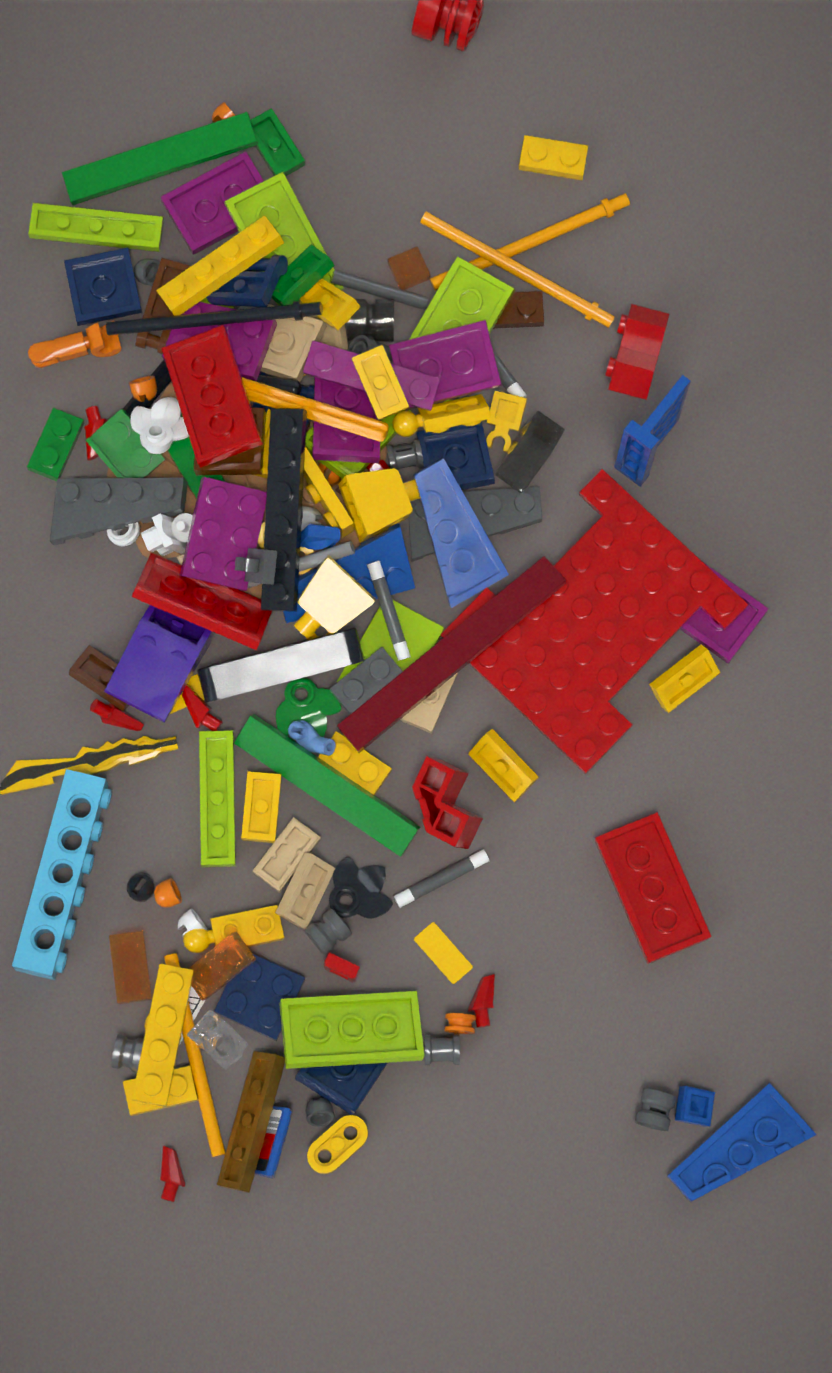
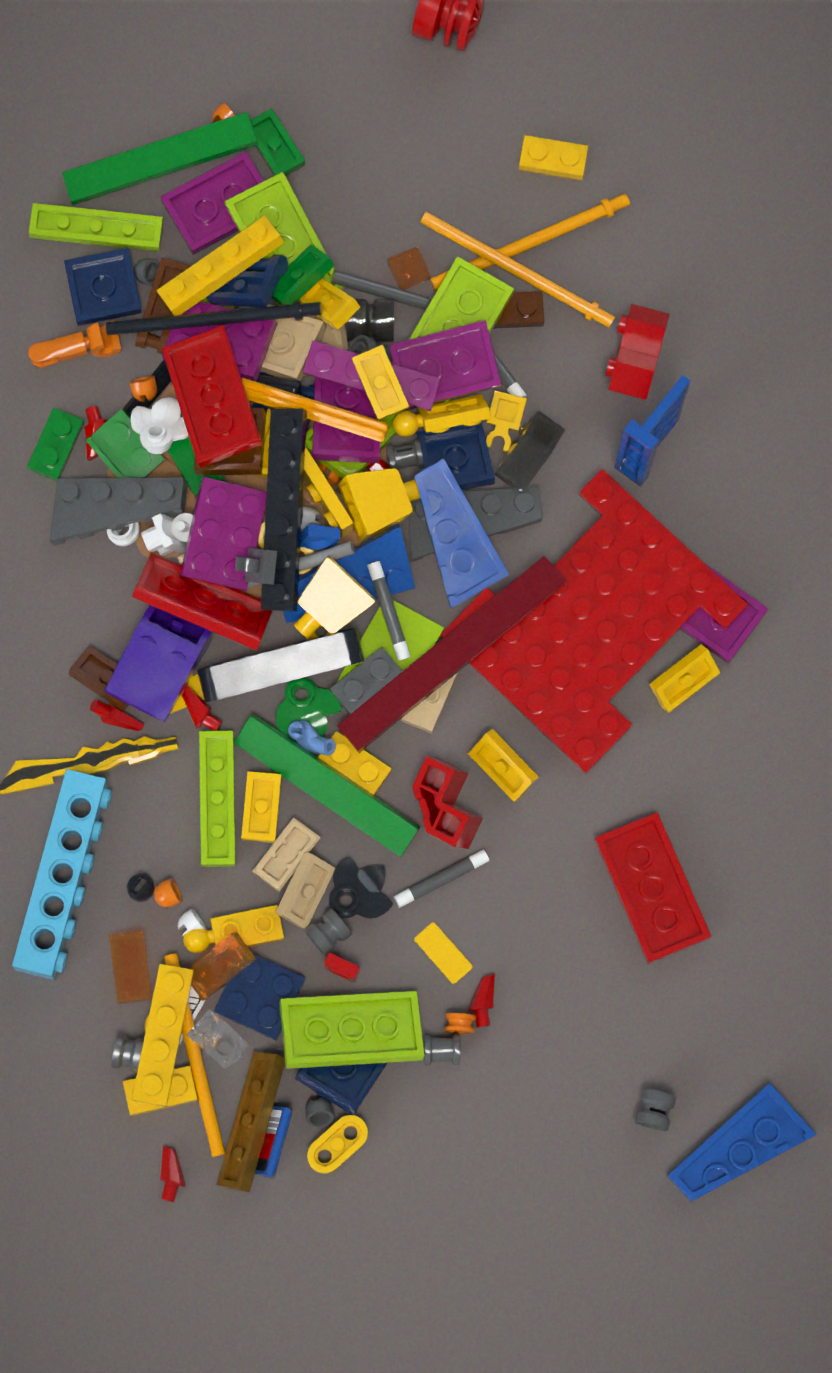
(694, 1106): blue tile -> none

